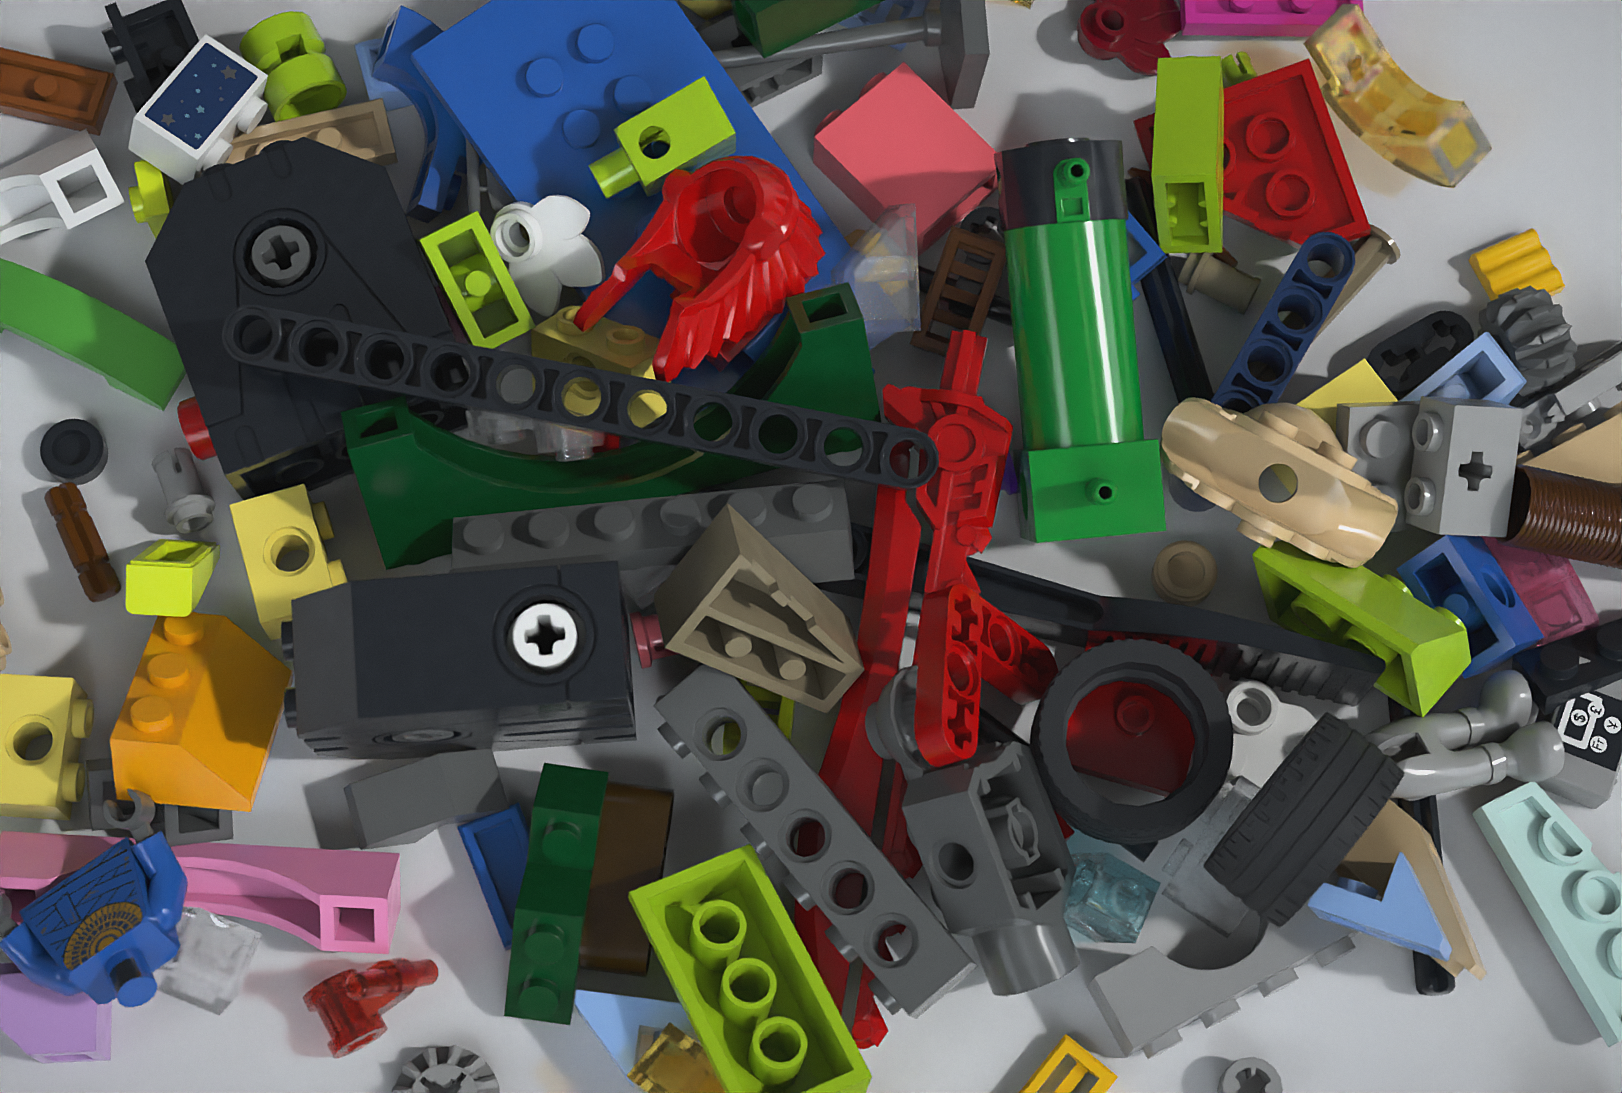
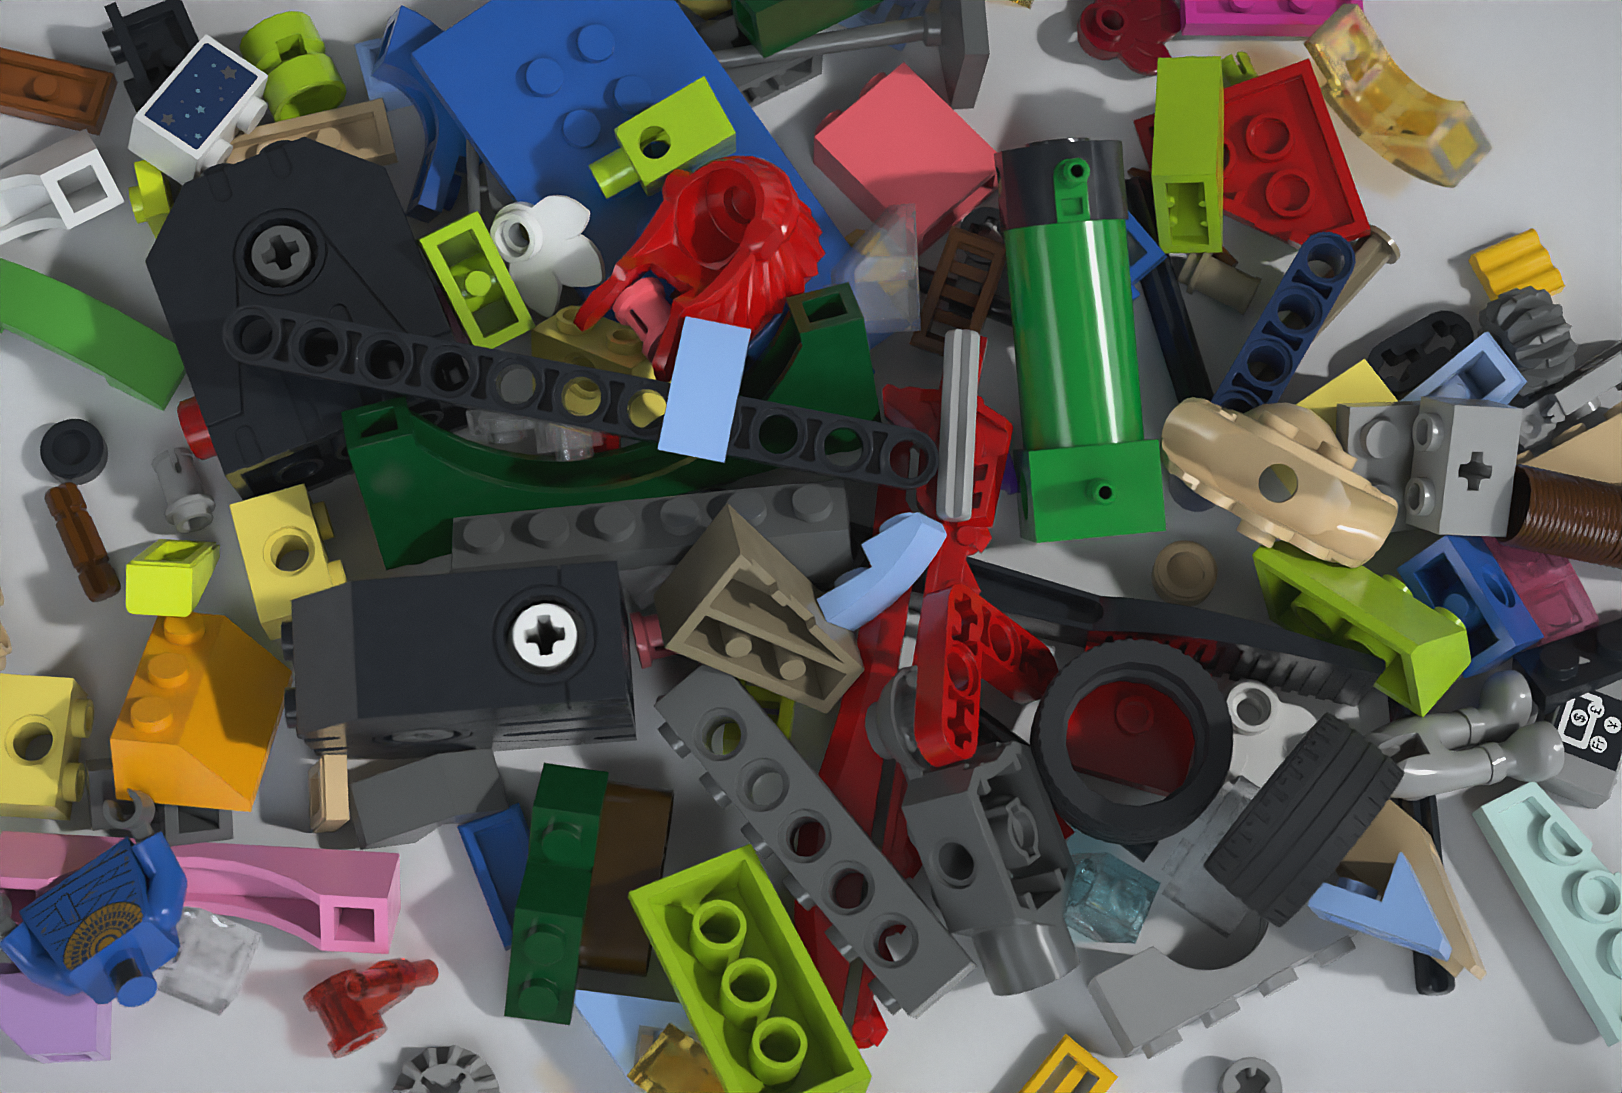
(328, 793): none -> tan tile
(648, 314): none -> coral bush
(704, 389): none -> light blue slope
(897, 560): none -> light blue slope
(958, 425): none -> light grey axle

